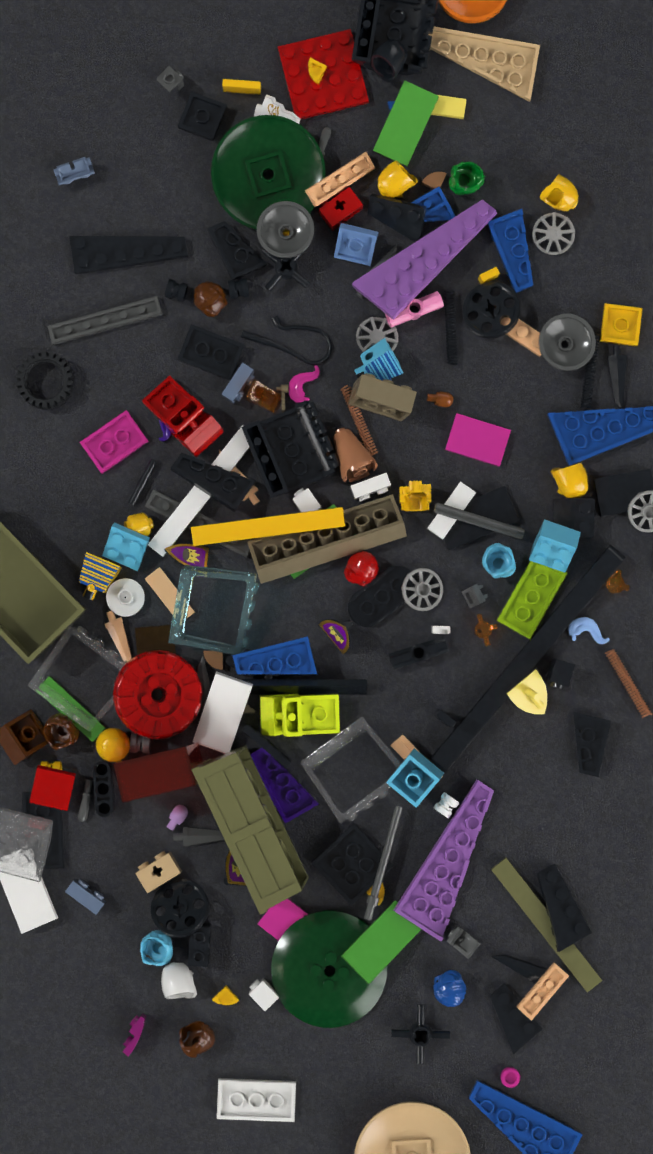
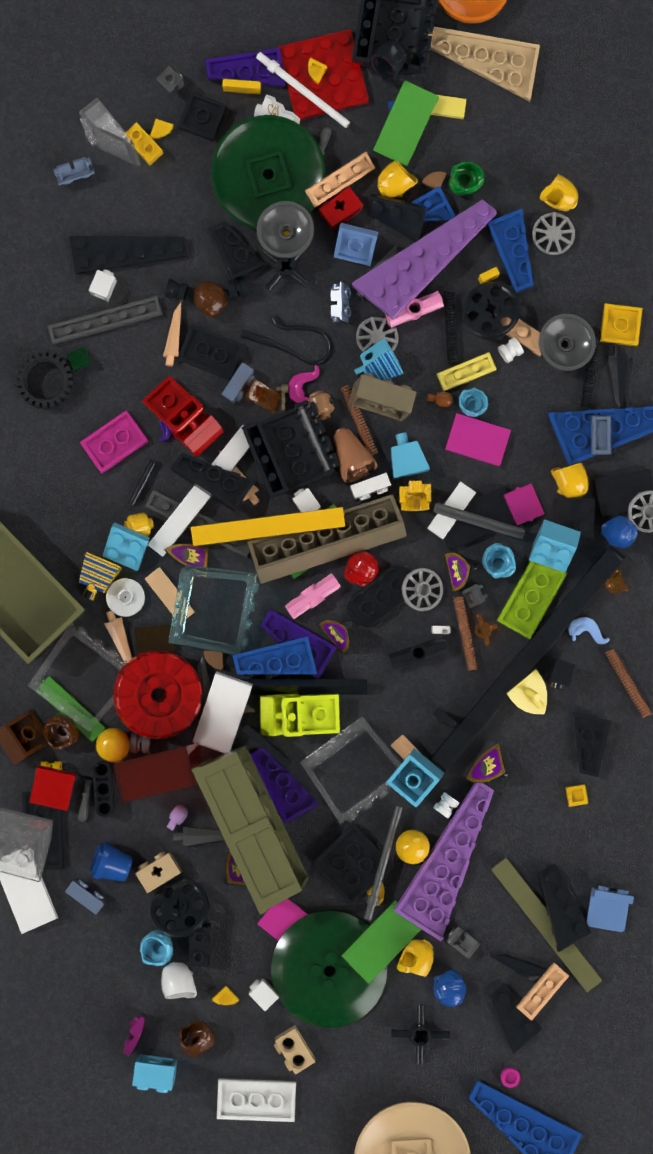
(79, 359): none -> dark green slope
(103, 284): none -> white brick
(107, 133): none -> clear slope
(110, 863): none -> blue piece
(144, 144): none -> yellow piece
(154, 1073): none -> medium azure brick
(161, 129): none -> yellow tile
(172, 343): none -> light nougat bar
(245, 67): none -> dark purple wing
(274, 67): none -> white bar
(285, 630): none -> dark purple wing
(298, 1048): none -> tan brick
(312, 596): none -> bright pink piece
(323, 404): none -> medium nougat head
(340, 293): none -> sand blue hinge
(407, 458): none -> medium azure torso
(412, 846): none -> yellow piece
(417, 958): none -> yellow piece
(459, 570): none -> shield
(465, 634): none -> nougat piece
(466, 372): none -> light yellow tile
(473, 402): none -> medium azure hair
(488, 766): none -> shield
(510, 350): none -> white wheel
(524, 504): none -> dark pink piece
(576, 795): none -> yellow tile
(600, 435): none -> sand blue tile
(608, 908): none -> medium blue bracket
(619, 532): none -> blue hair

